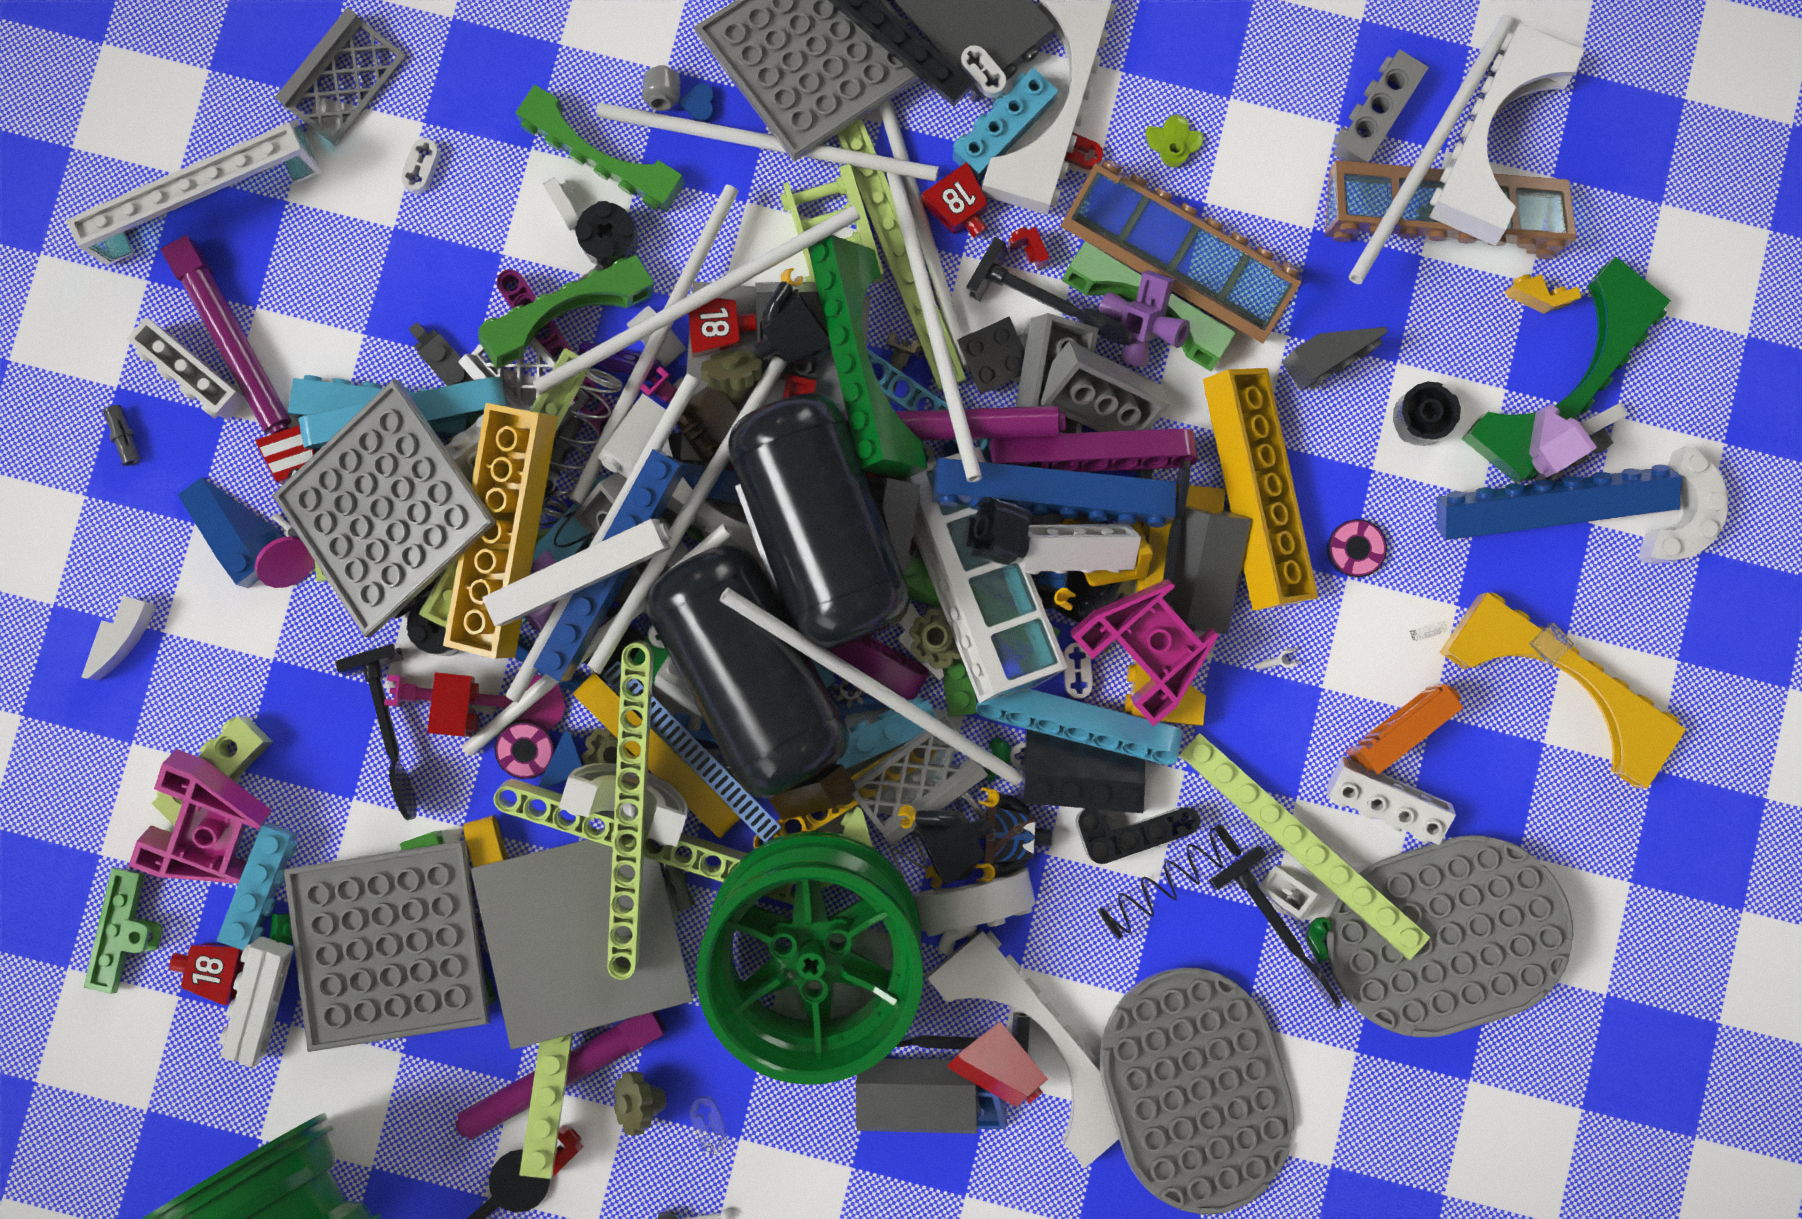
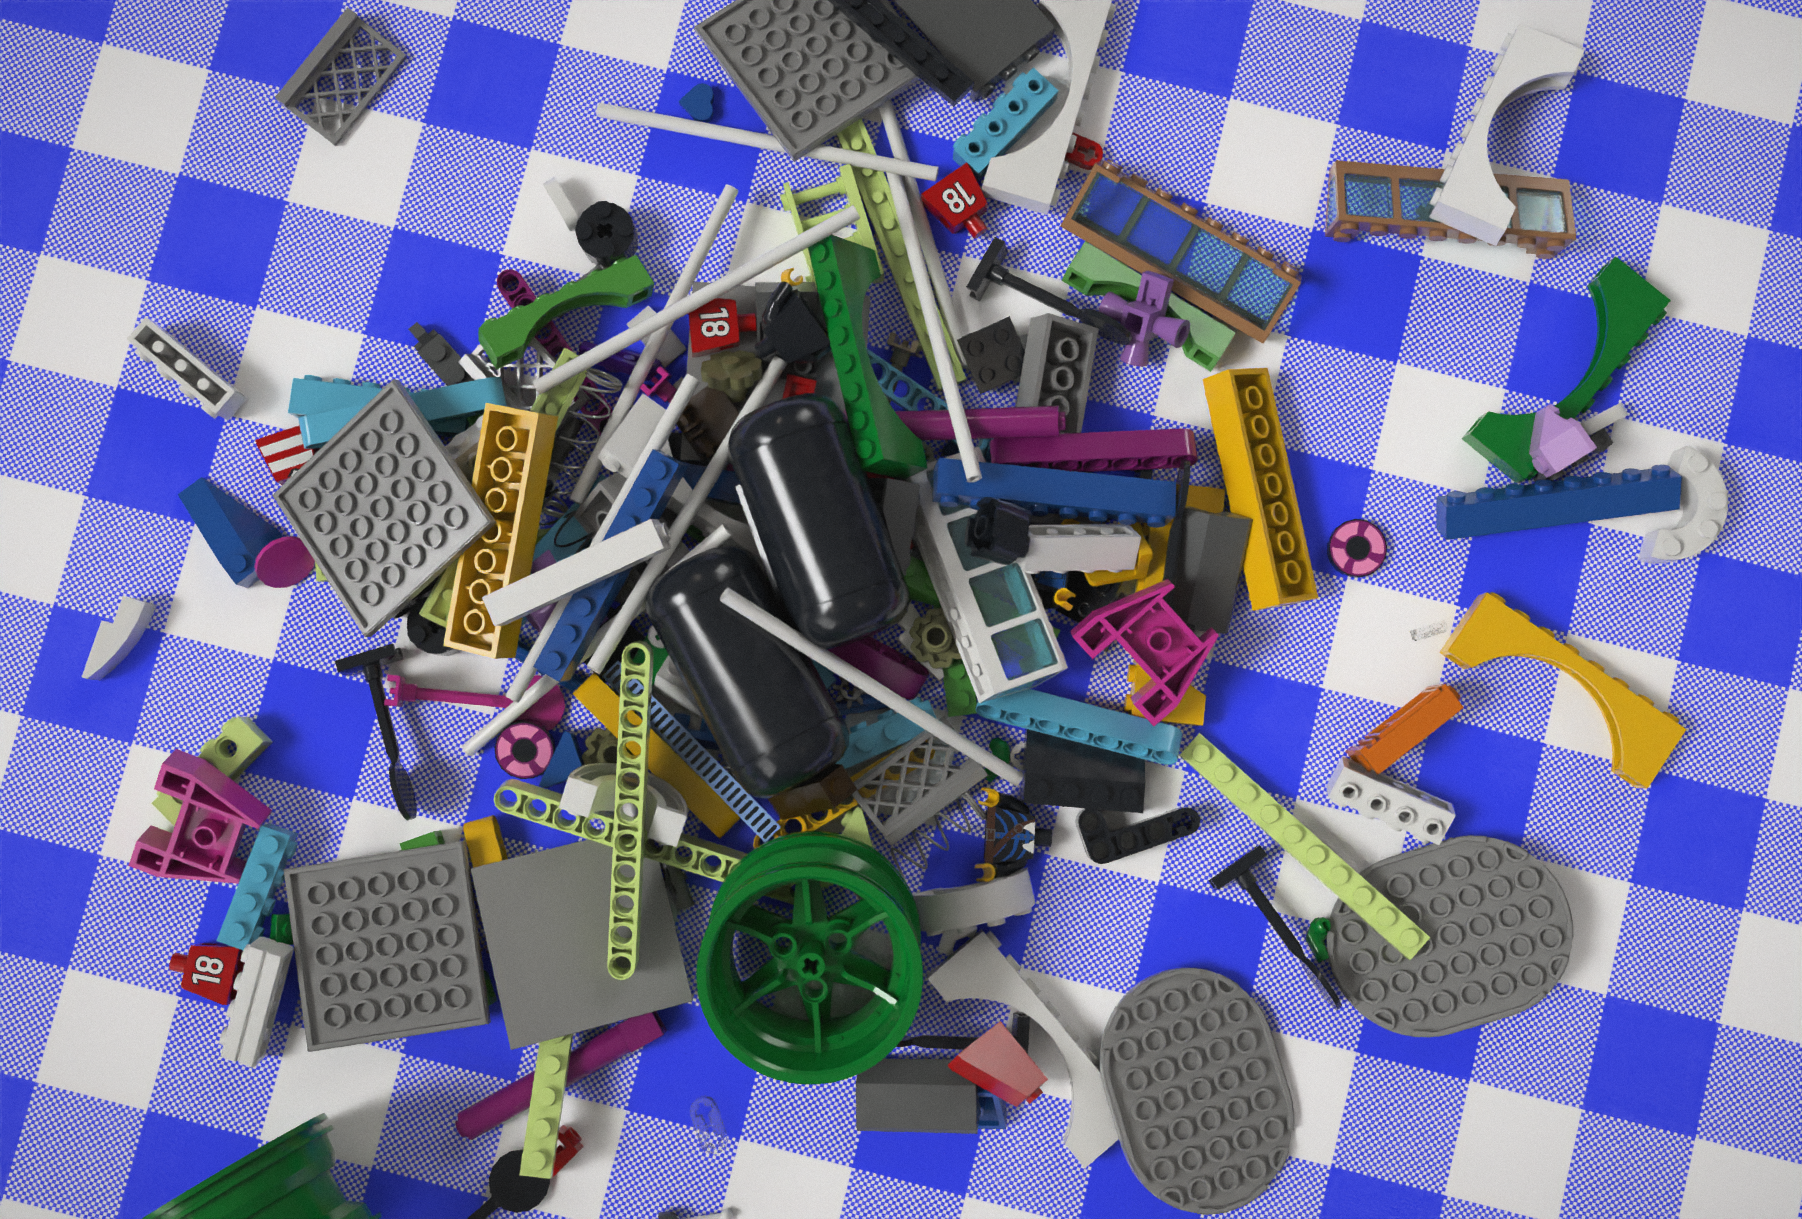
(103, 227): white window -> none
(119, 931): bright green plate -> none
(121, 435): dark grey pin -> none
(195, 274): magenta brick -> none
(286, 525): white hand -> none
(414, 163): white beam -> none
(452, 705): red brick -> none
(637, 1102): olive plant -> none
(653, 182): bright green arch -> none
(661, 87): light grey head -> none
(948, 841): black torso -> none
(988, 67): white beam -> none
(1034, 250): red bracket -> none
(1085, 672): white beam -> none
(1102, 392): light grey slope -> none
(1174, 137): lime plate -> none
(1228, 842): black piece -> none
(1280, 660): white hand -> none
(1288, 893): white slope -> none
(1328, 352): dark grey slope -> none
(1406, 74): light grey brick -> none
(1431, 150): white piece -> none
(1438, 402): black brick -> none
(1535, 294): yellow slope -> none
(1551, 643): clear tile -> none

